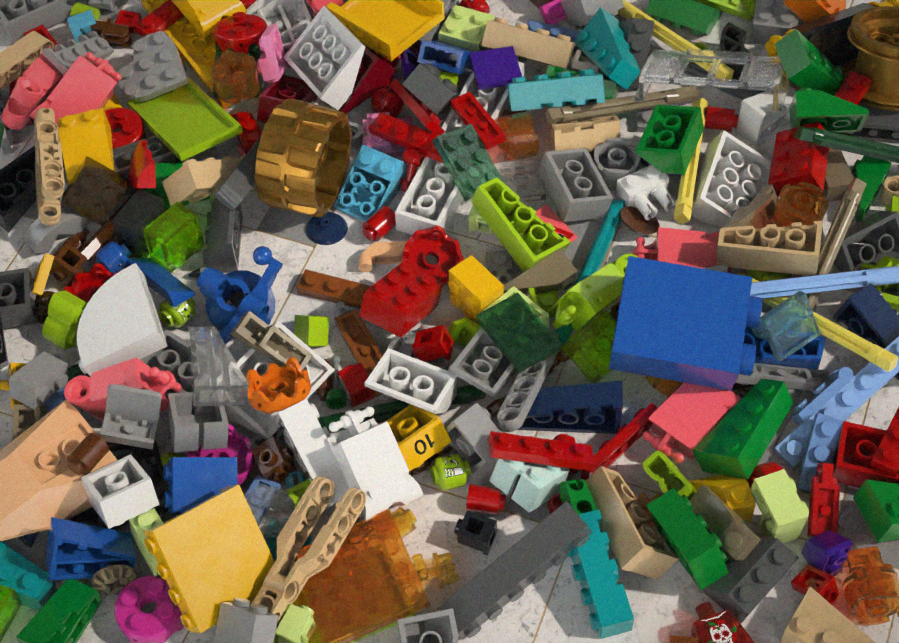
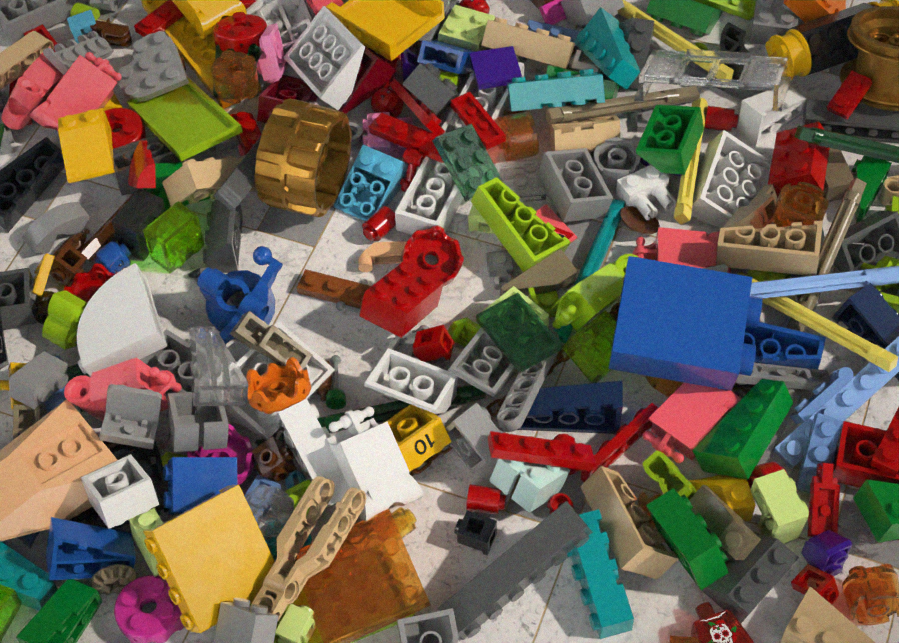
(48, 166): tan piece -> none
(87, 454): reddish brown brick -> none
(94, 191): dark brown brick -> none
(128, 18): red plate -> none
(163, 281): blue slope -> none
(178, 315): lime head -> none
(312, 329): lime panel -> none
(326, 229): dark blue piece -> none
(352, 382): red brick -> none
(359, 341): dark orange plate -> none
(437, 570): clear yellow arm -> none
(450, 472): lime head -> none
(473, 287): yellow brick -> none
(577, 495): green leg -> none
(788, 326): clear light blue bracket -> none
(807, 65): green wedge -> none
(831, 111): green slope -> none
(864, 557): clear orange panel -> none

